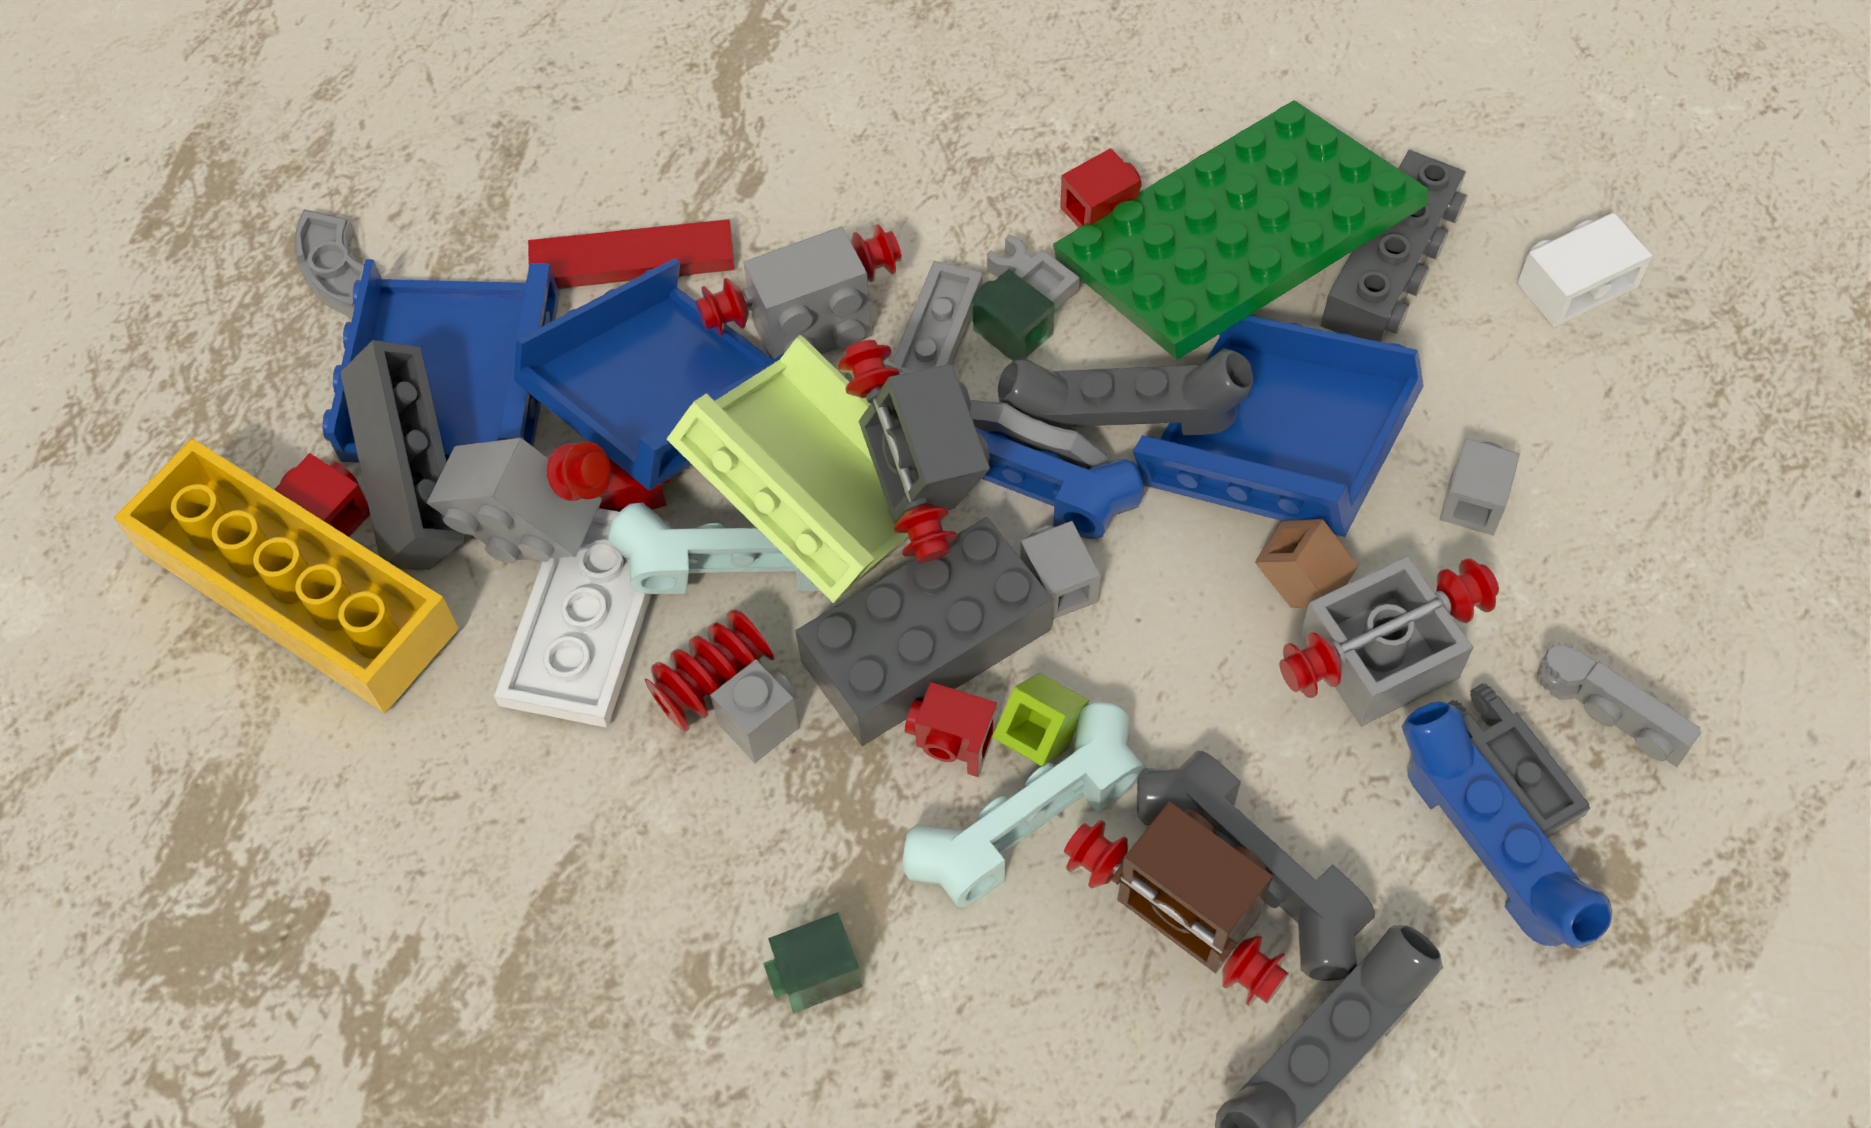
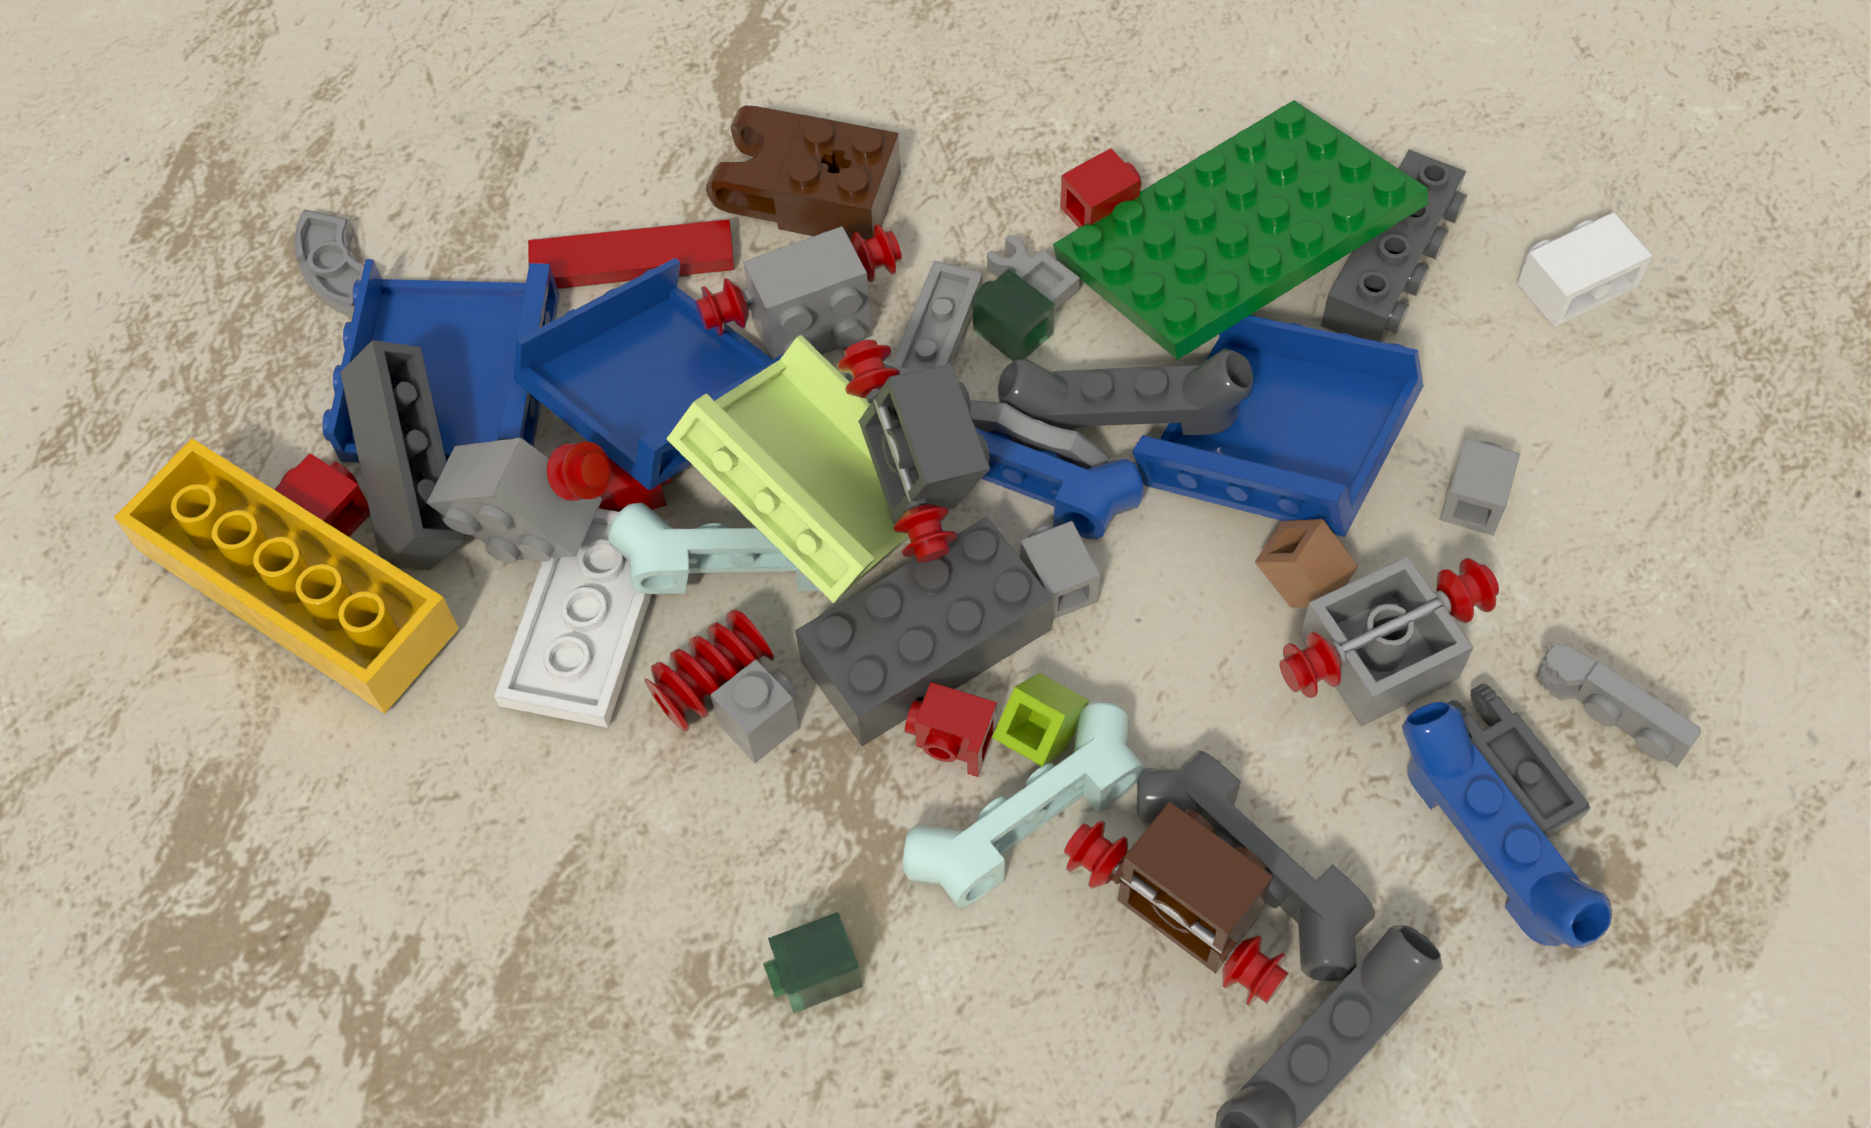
(807, 172): none -> reddish brown brick

